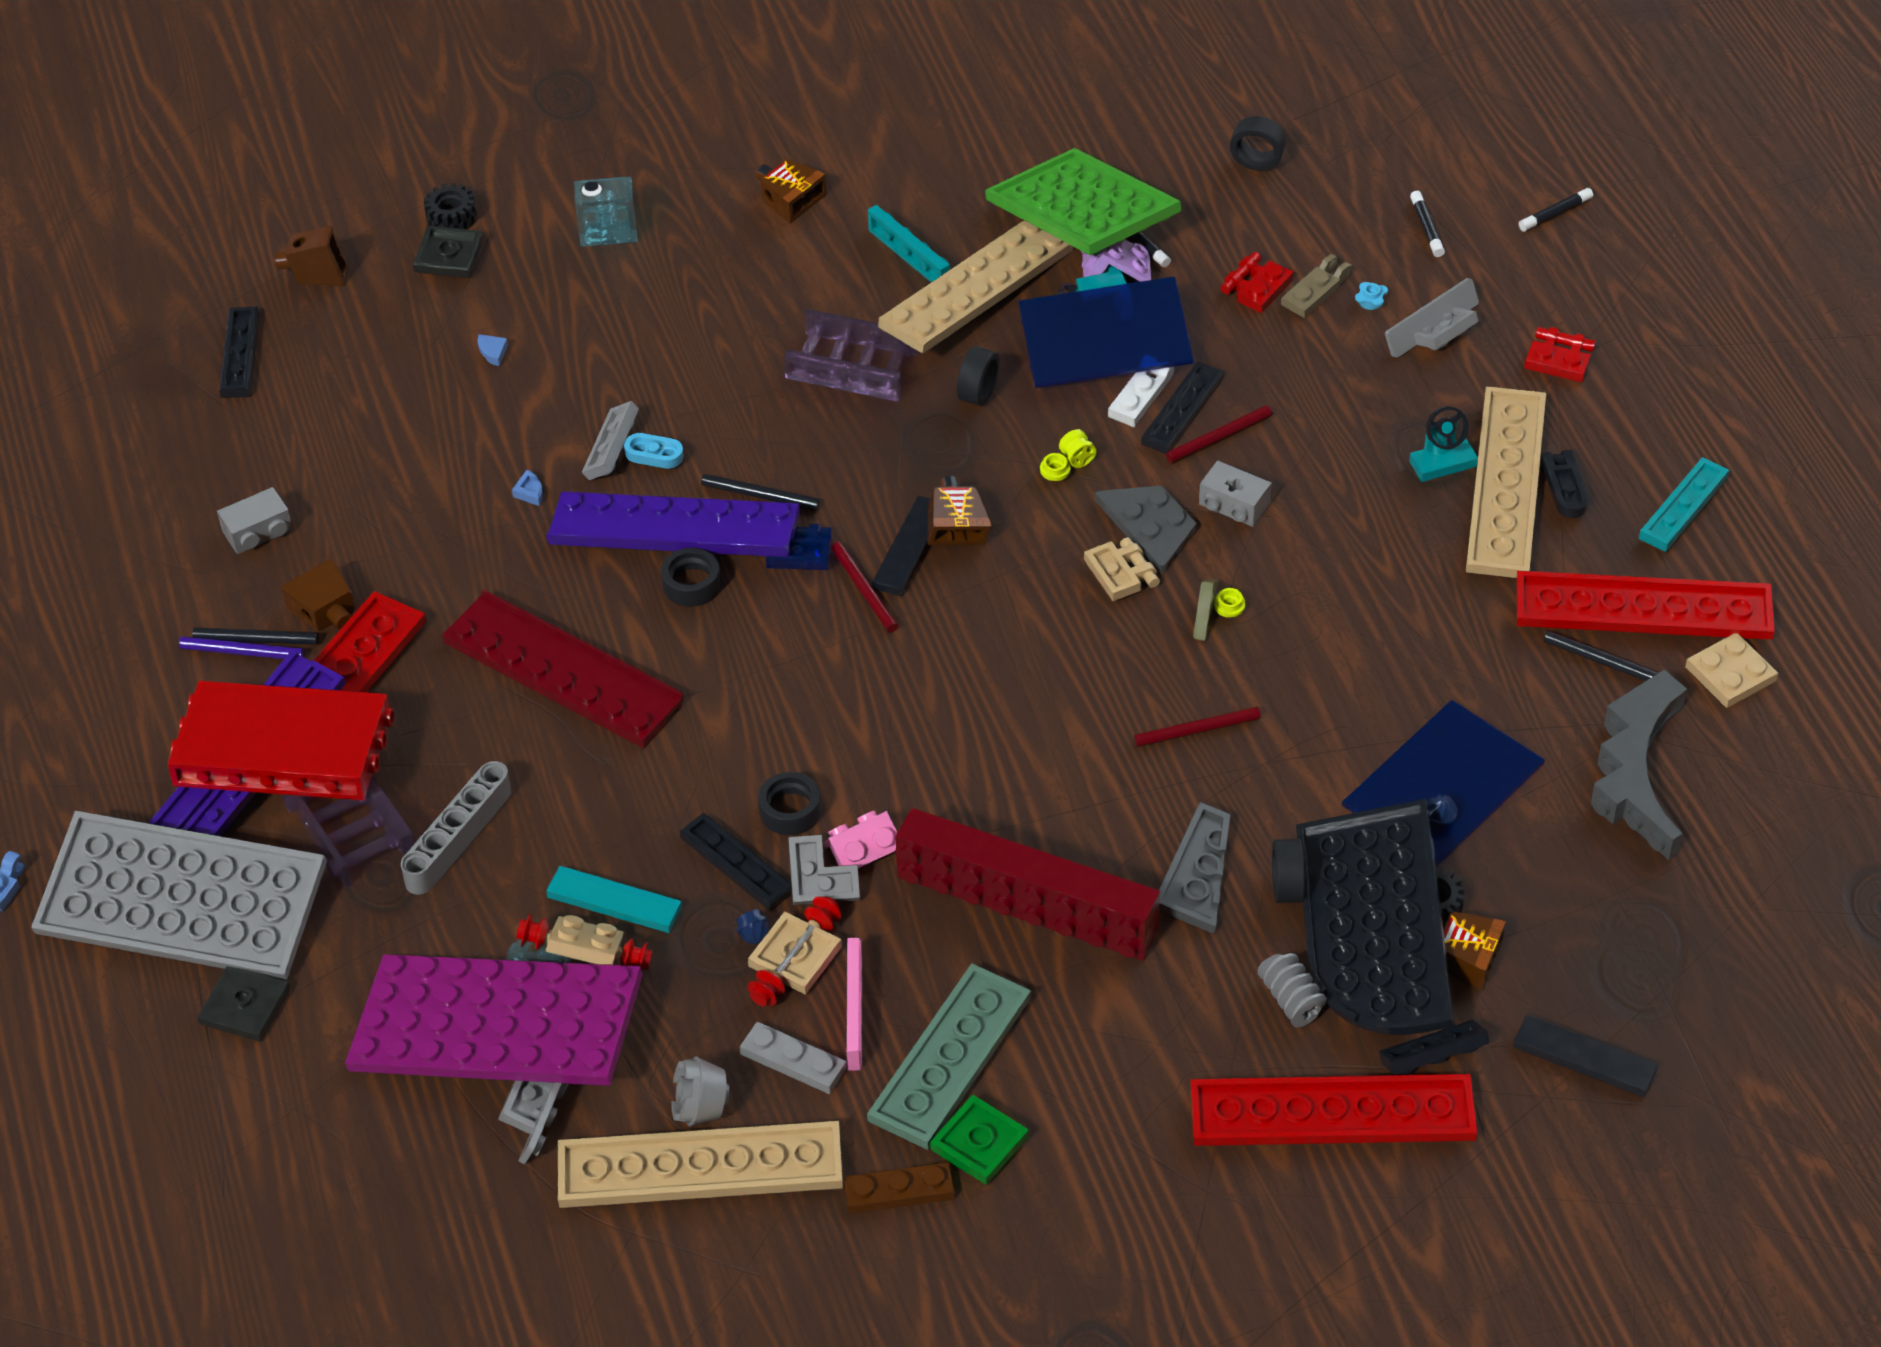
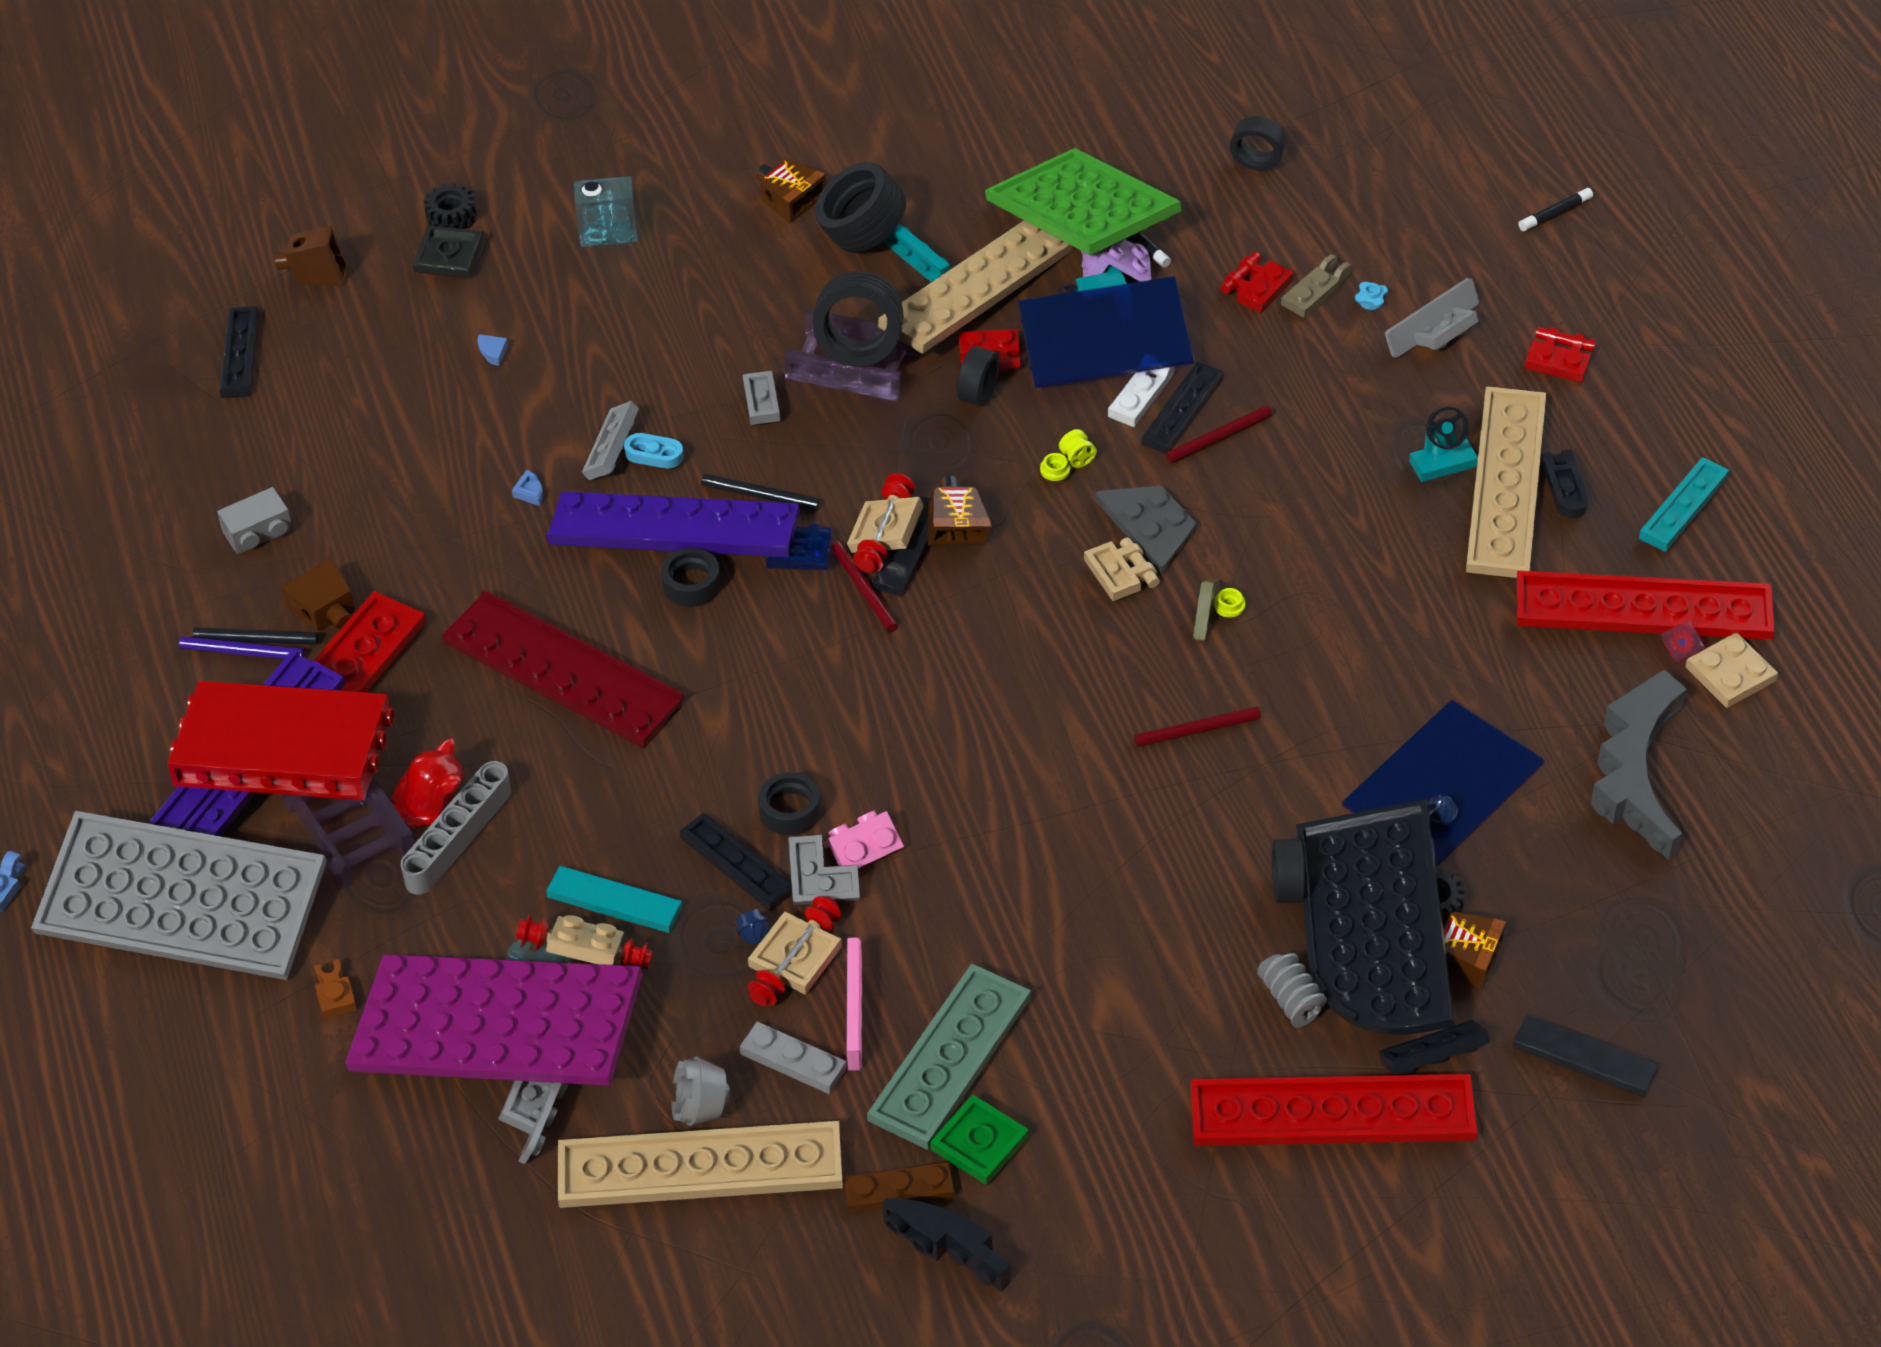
(243, 1003): pearl dark grey plate -> none
(334, 991): none -> dark orange plate
(428, 785): none -> red hair
(761, 397): none -> light grey plate
(852, 351): none -> black tyre
(870, 223): none -> black tyre
(885, 523): none -> tan plate
(942, 1231): none -> black slope
(1000, 341): none -> red plate
(1028, 884): dark red brick -> none
(1196, 872): dark grey wing -> none
(1235, 493): light grey brick -> none
(1427, 224): black bar -> none
(1599, 656): black bar -> none
(1682, 641): none -> clear pink tile

